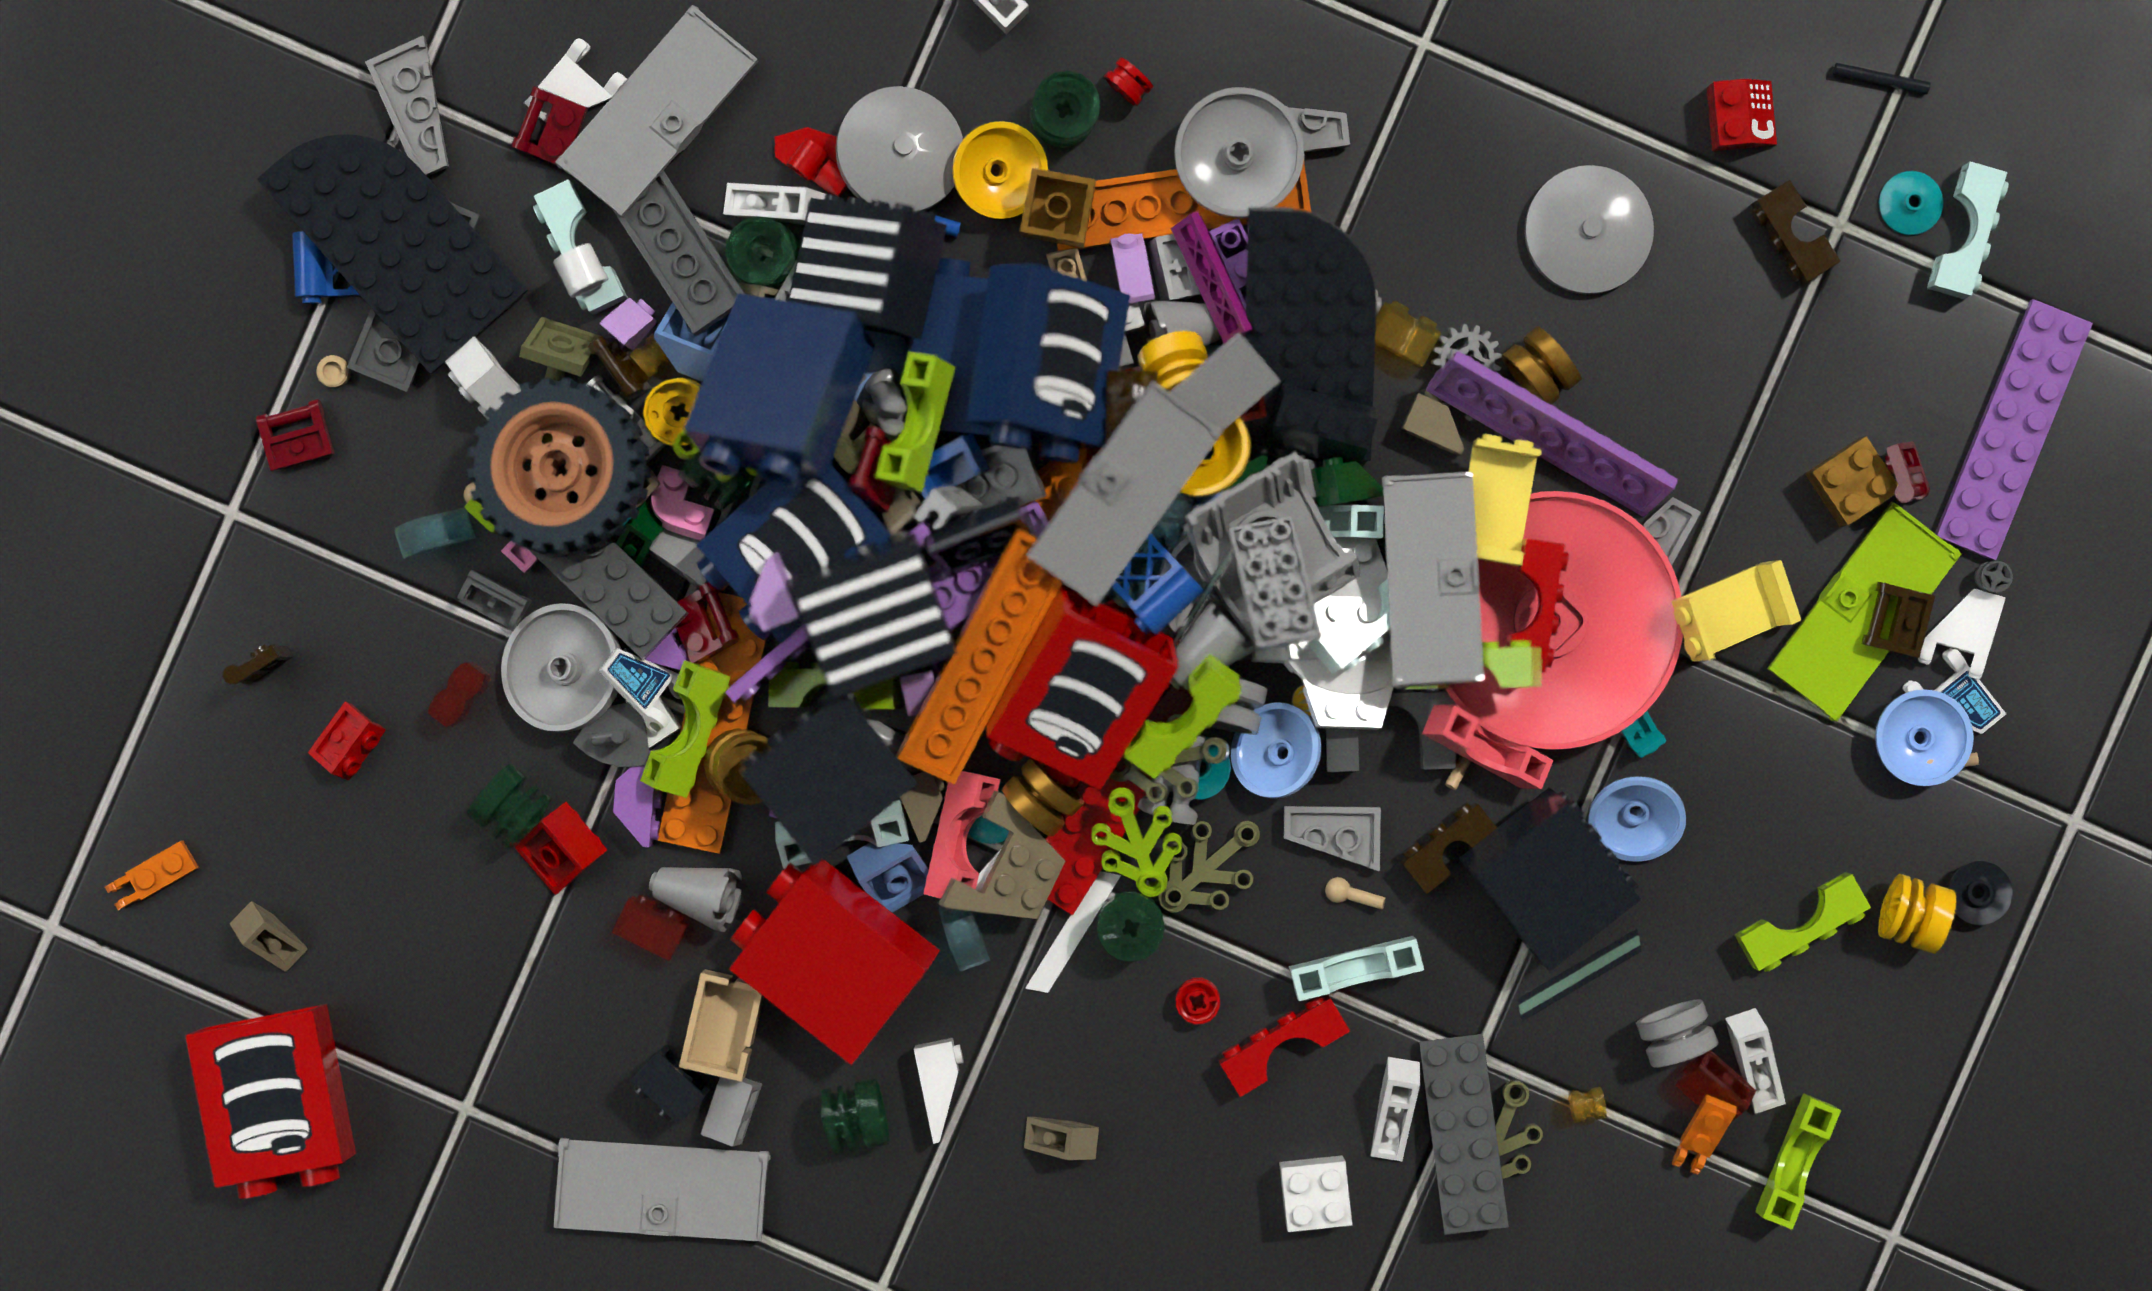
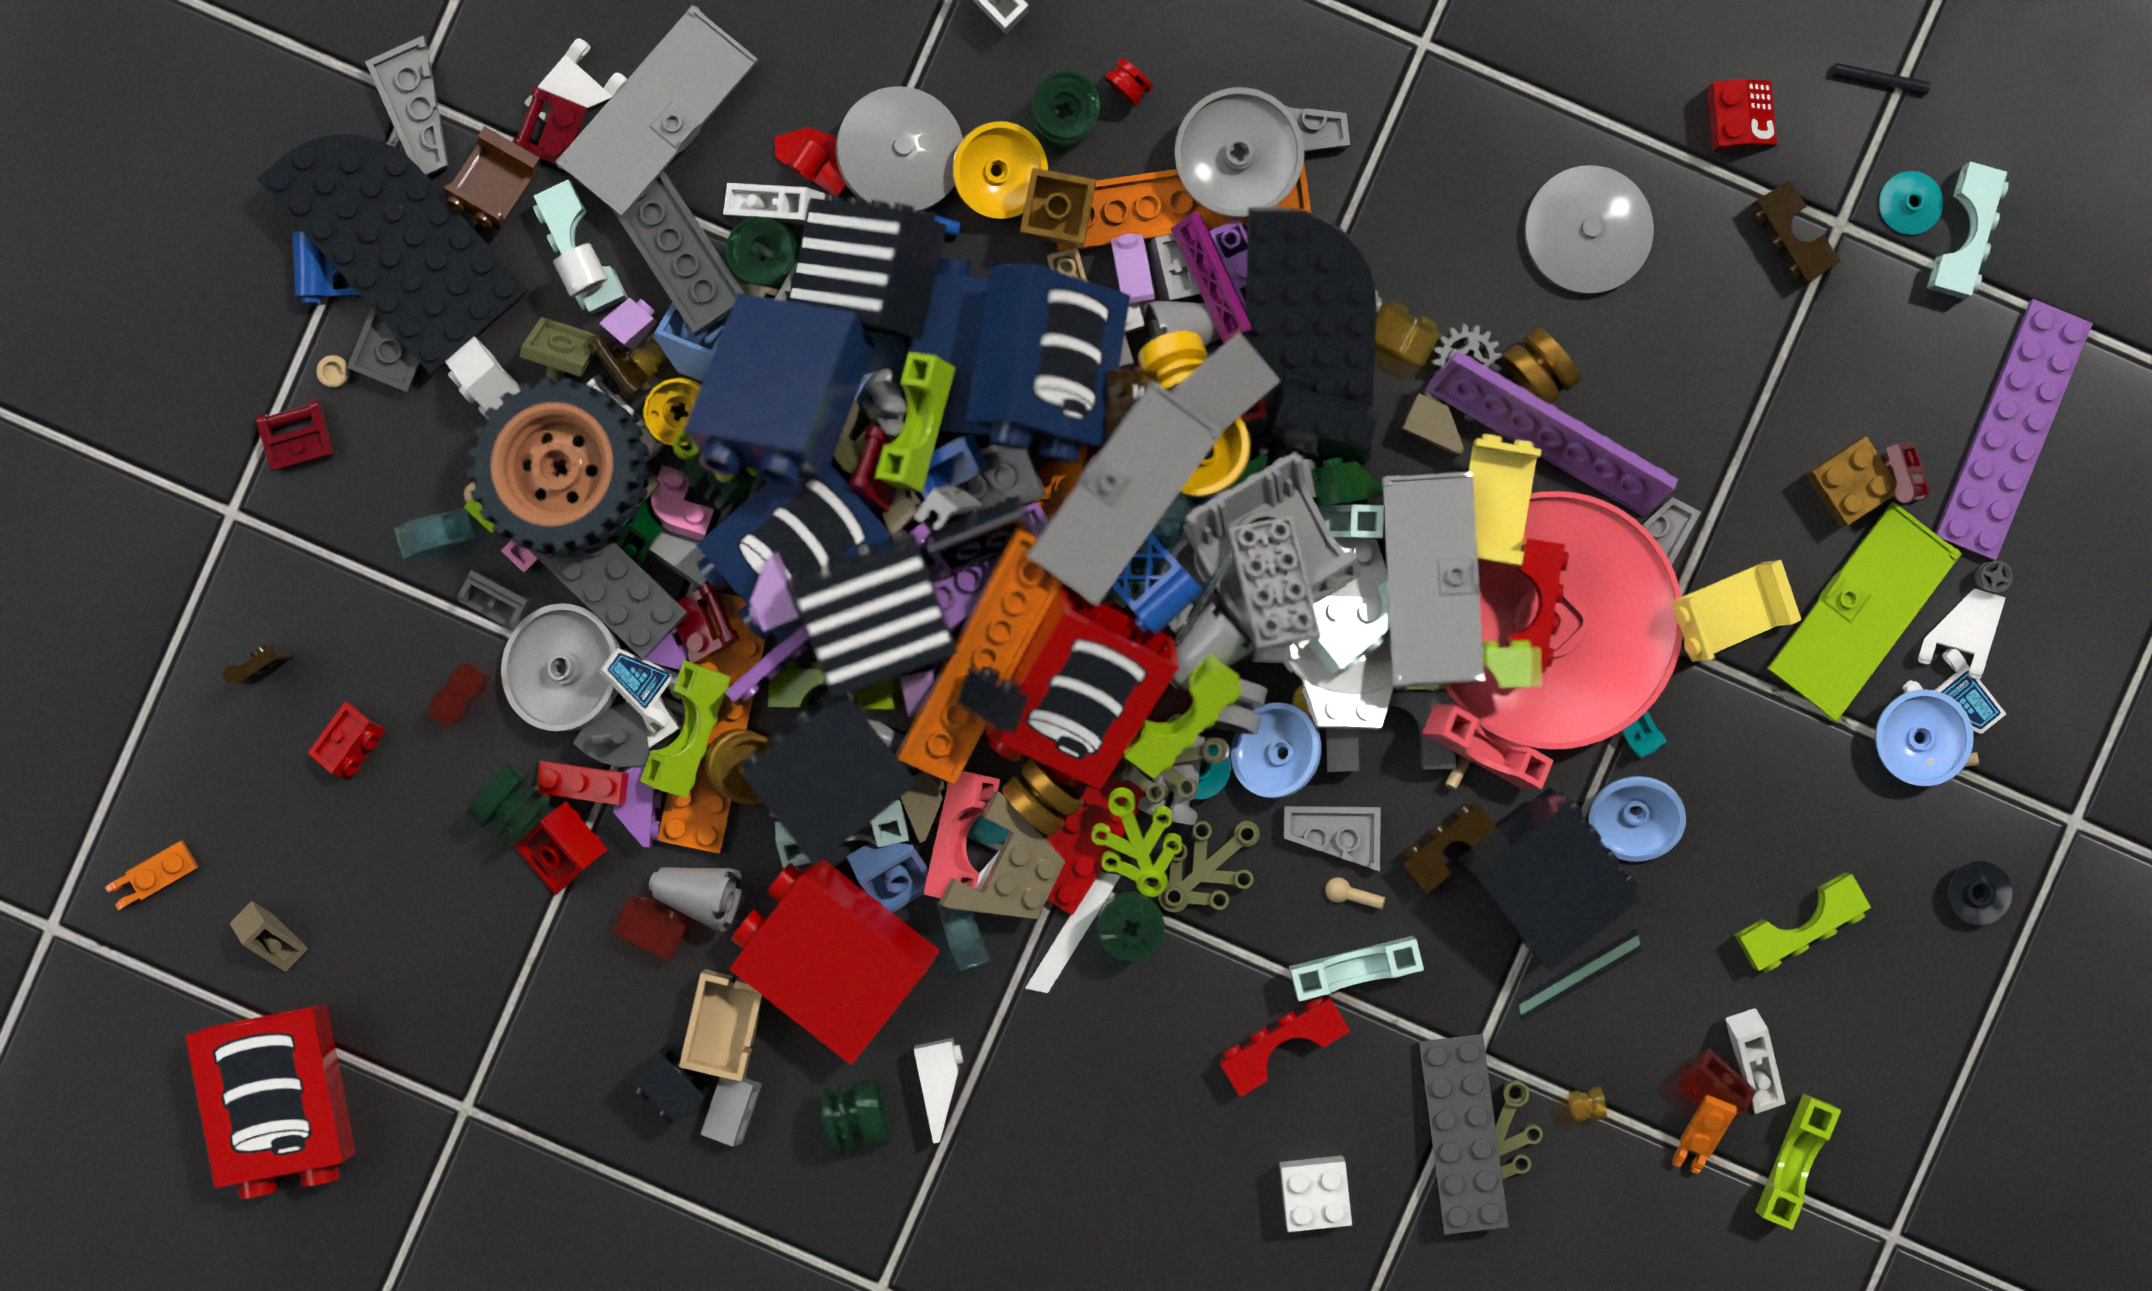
(492, 180): none -> reddish brown panel
(582, 782): none -> red plate
(661, 1190): light grey door -> none
(992, 699): none -> black brick
(1061, 1138): dark tan slope -> none
(1198, 1000): red wheel -> none
(1395, 1108): white slope -> none
(1677, 1033): light grey wheel -> none
(1908, 623): dark brown plate -> none
(1917, 914): yellow wheel -> none

